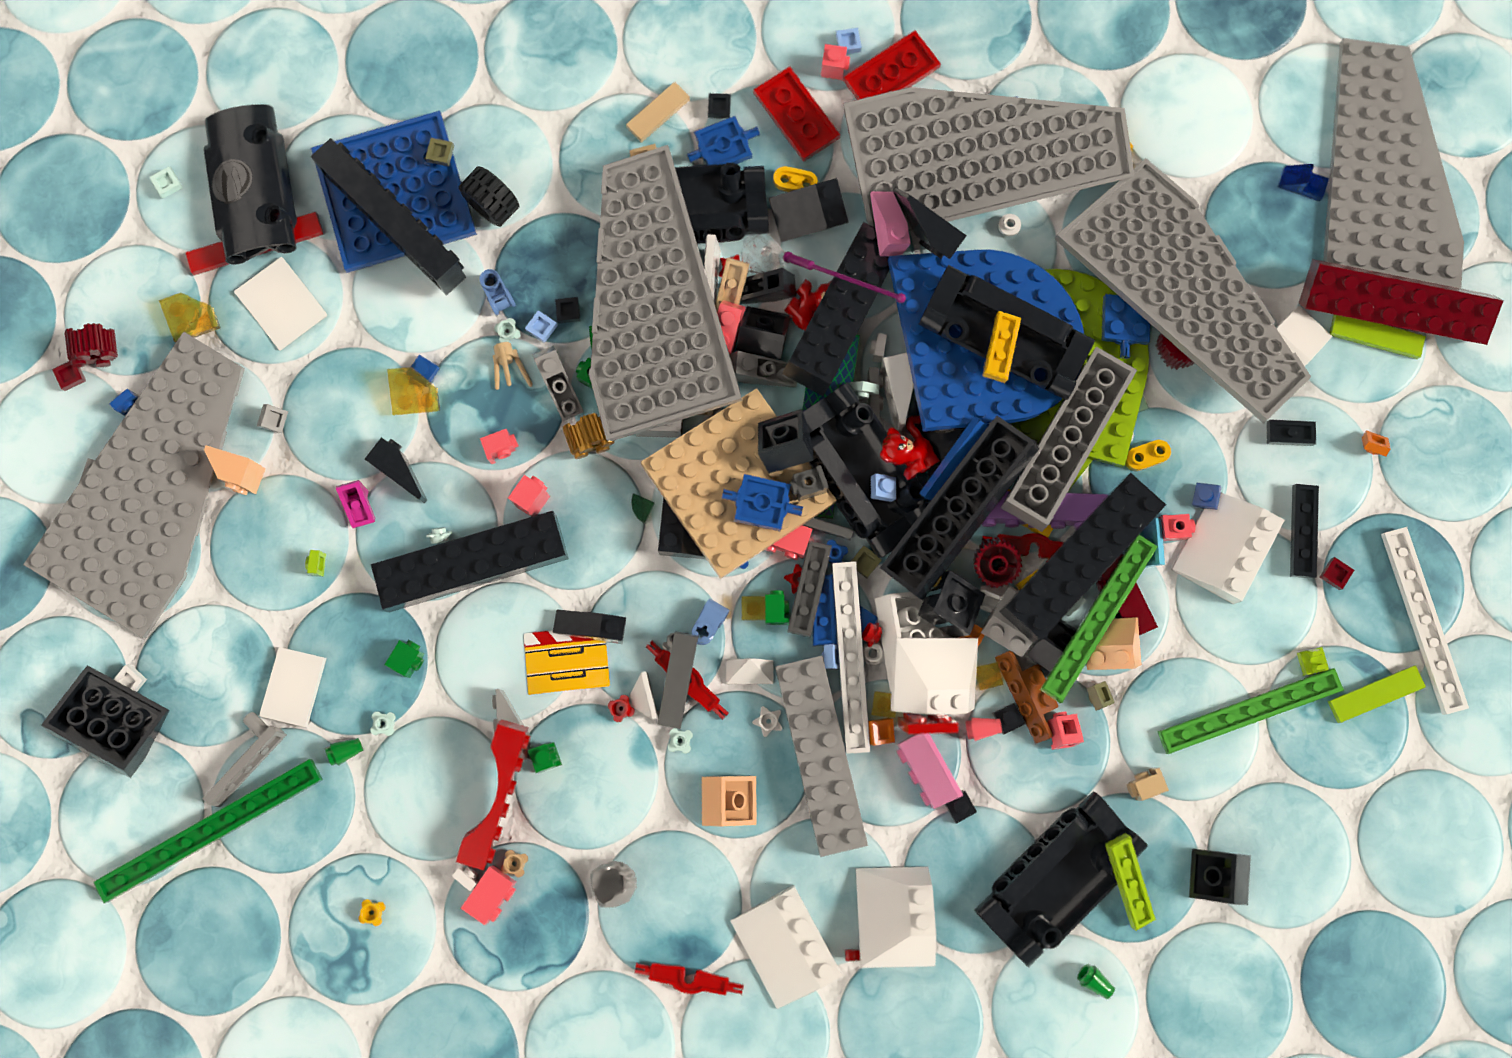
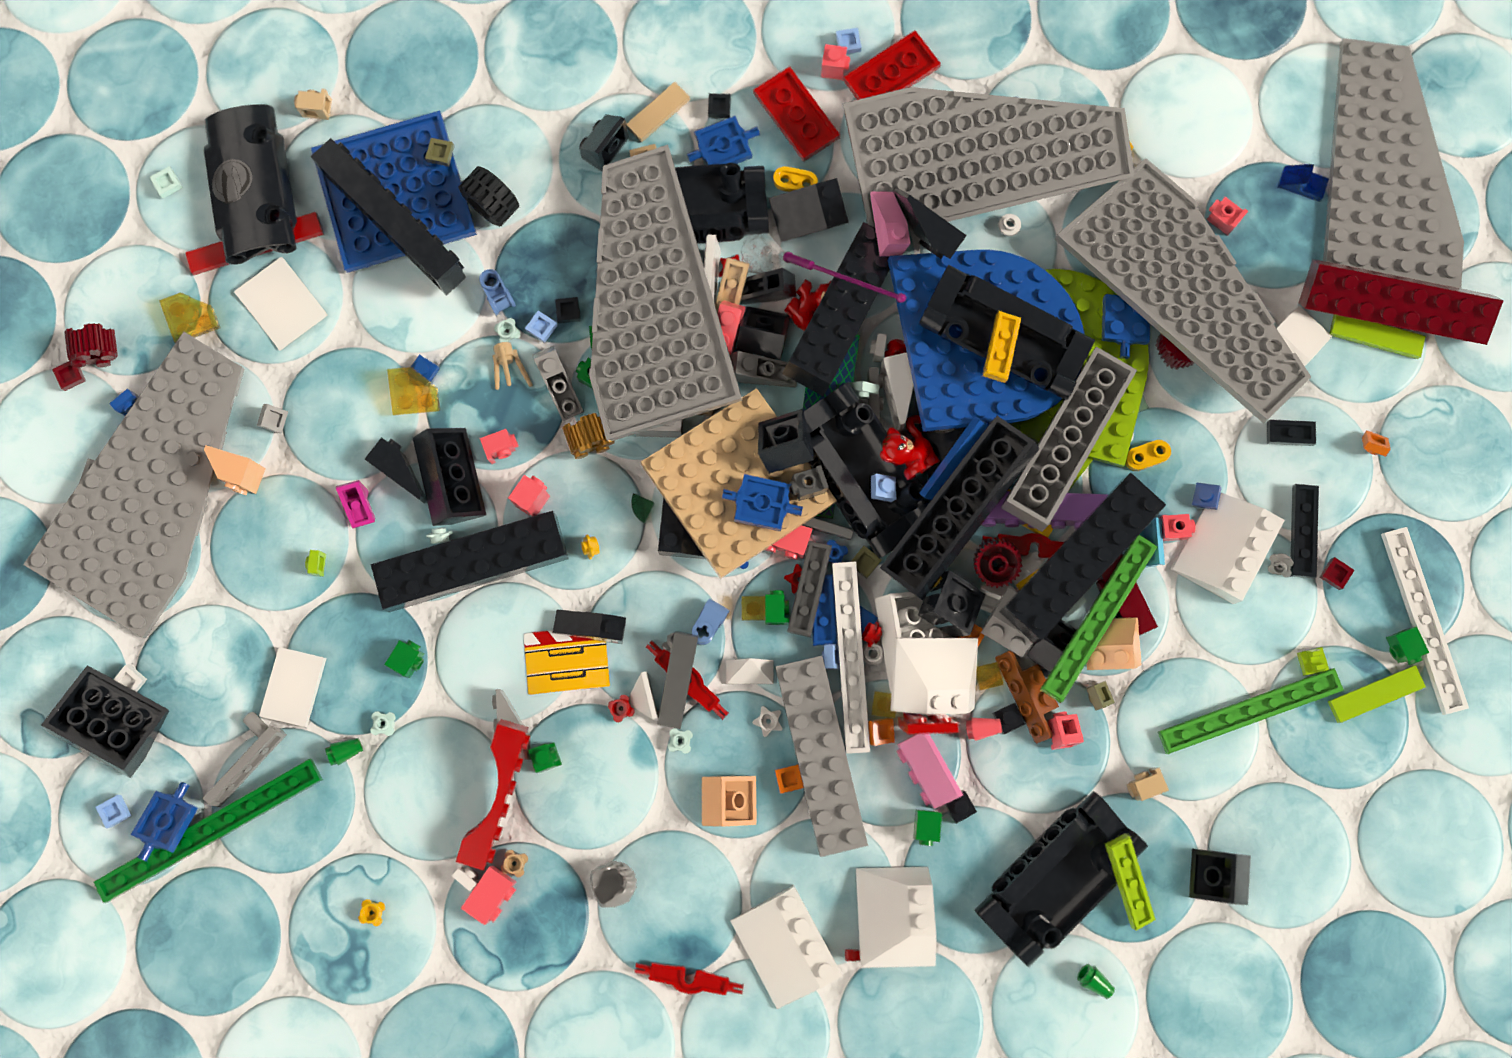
(113, 811): none -> light blue plate
(164, 821): none -> blue plate
(313, 104): none -> tan brick
(449, 475): none -> black slope
(590, 546): none -> yellow plate
(604, 141): none -> black slope
(789, 779): none -> orange plate
(895, 347): none -> red plate
(927, 827): none -> green brick
(1225, 215): none -> coral brick
(1282, 560): none -> light grey plate
(1407, 646): none -> green brick

